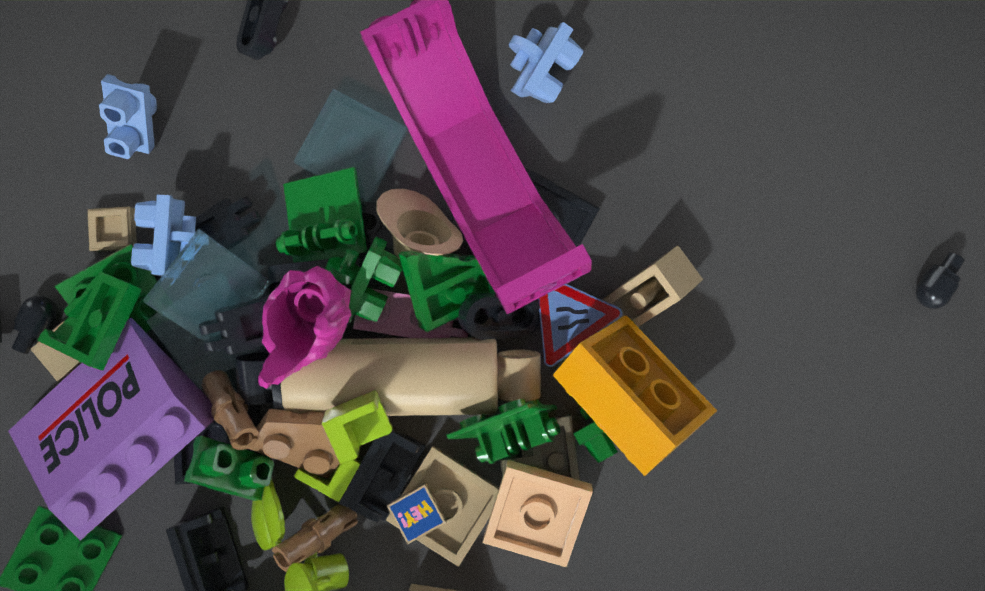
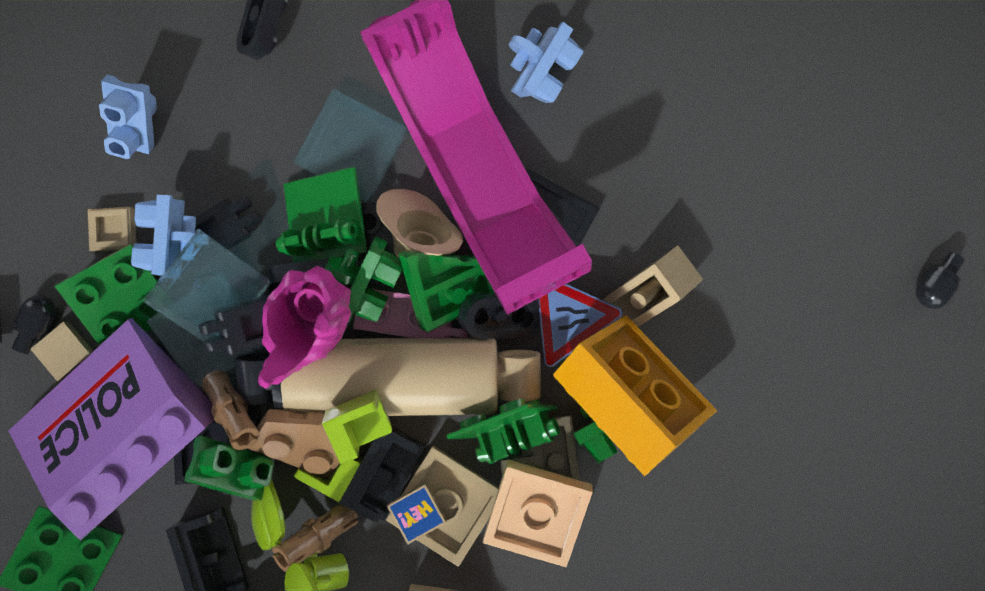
(94, 321): green wing -> none

